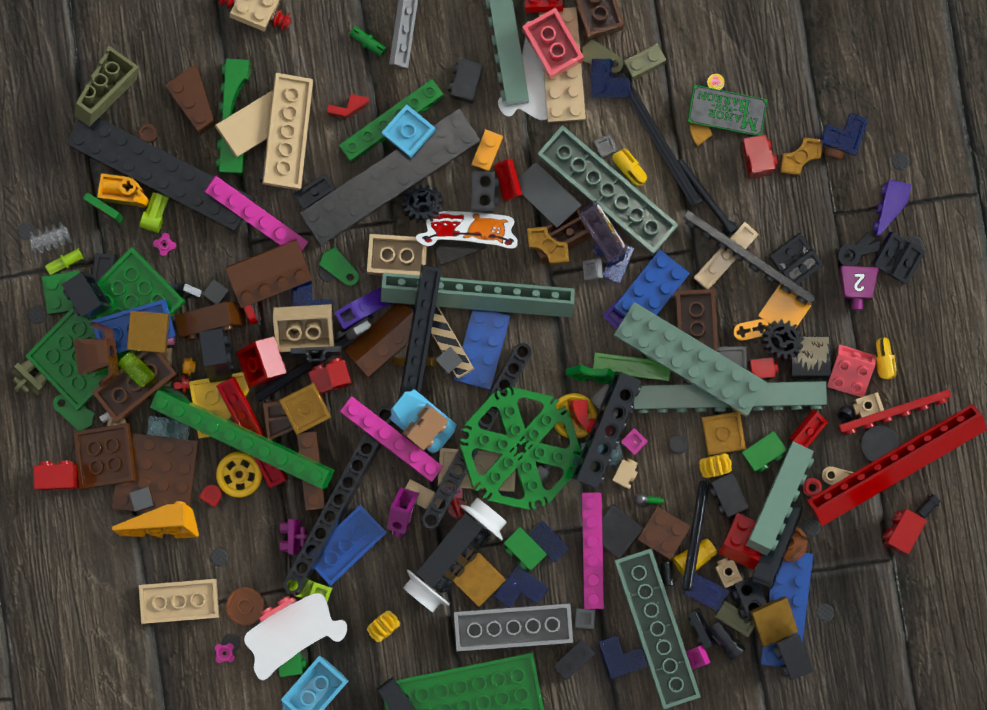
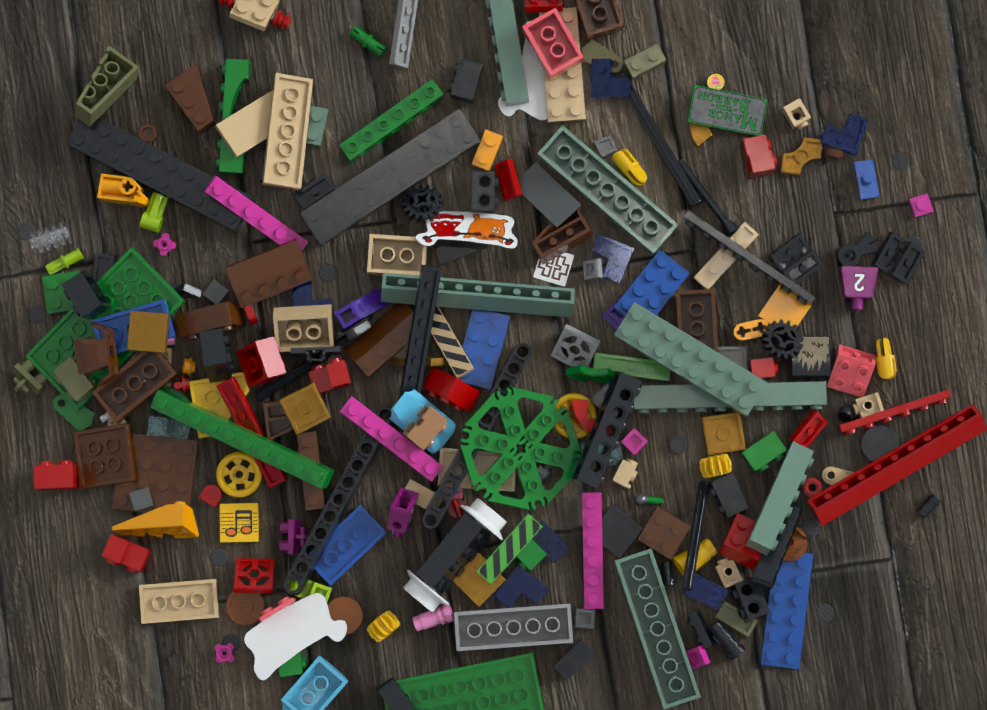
(78, 385): none -> olive brick
(104, 208): green tile -> none
(127, 553): none -> red brick
(136, 369): clear neon green arm -> none
(239, 522): none -> yellow tile
(243, 563): none -> red piece
(316, 125): none -> sand green plate
(338, 266): green piece -> none
(347, 610): none -> dark orange tile
(355, 104): red slope -> none
(408, 131): medium azure plate -> none
(430, 619): none -> bright pink axle
(449, 360): dark grey tile -> none
(451, 390): none -> red brick
(509, 549): none -> tile
(541, 240): pearl gold tile -> none
(555, 270): none -> white sticker
(581, 336): none -> light grey piece
(603, 231): clear purple brick -> none
(620, 663): clear blue plate -> none
(774, 621): pearl gold tile -> none
(793, 657): black brick -> none
(796, 107): none -> tan brick
(866, 179): none -> blue tile
(894, 200): dark purple slope -> none
(904, 531): red brick -> none
(920, 205): none -> dark pink plate

